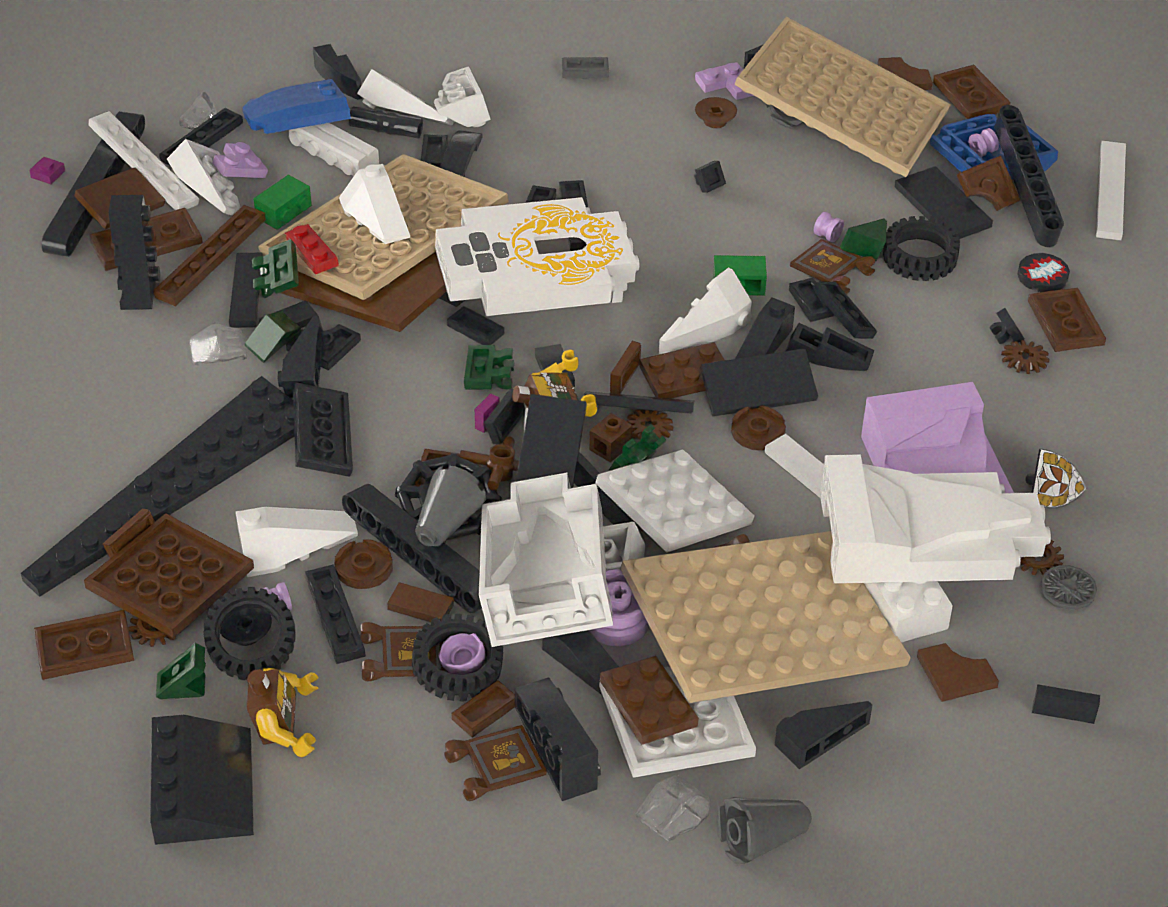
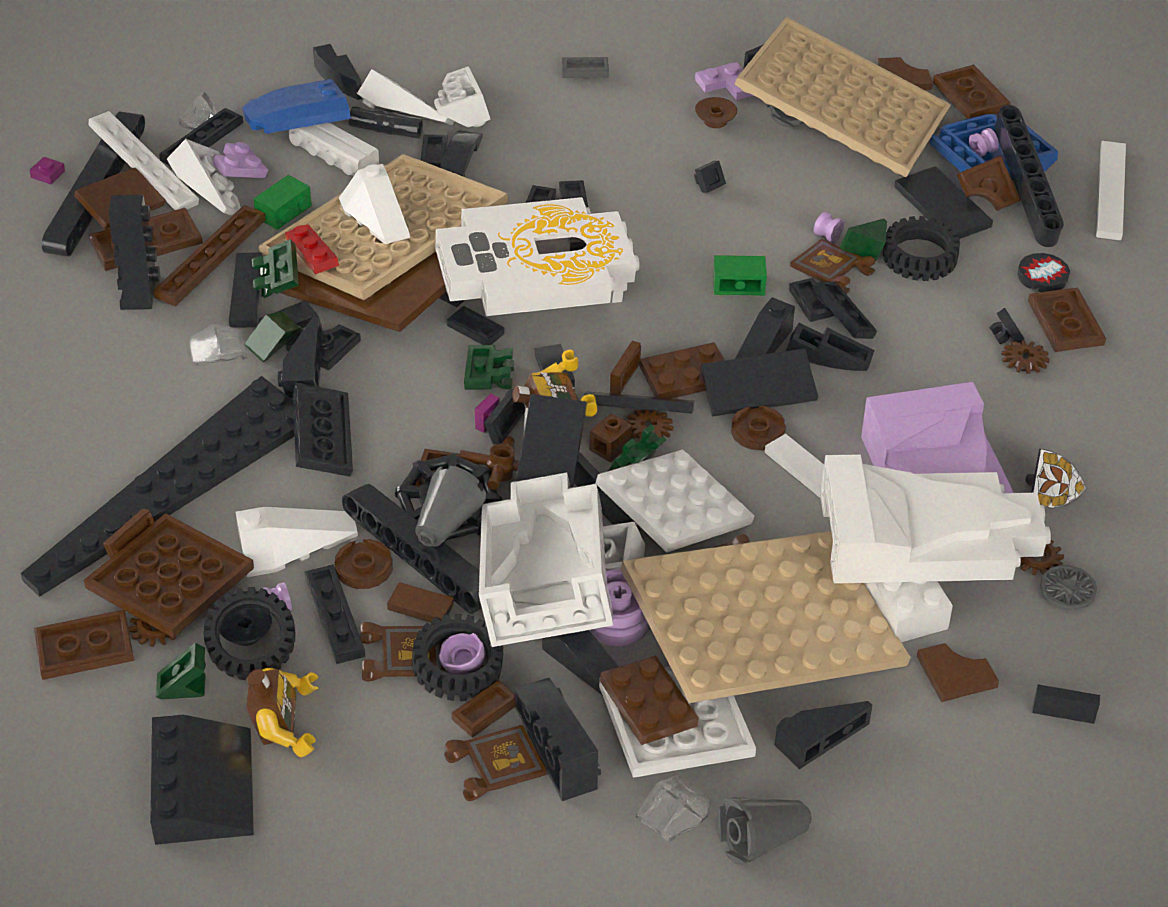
(713, 317): white wedge -> none

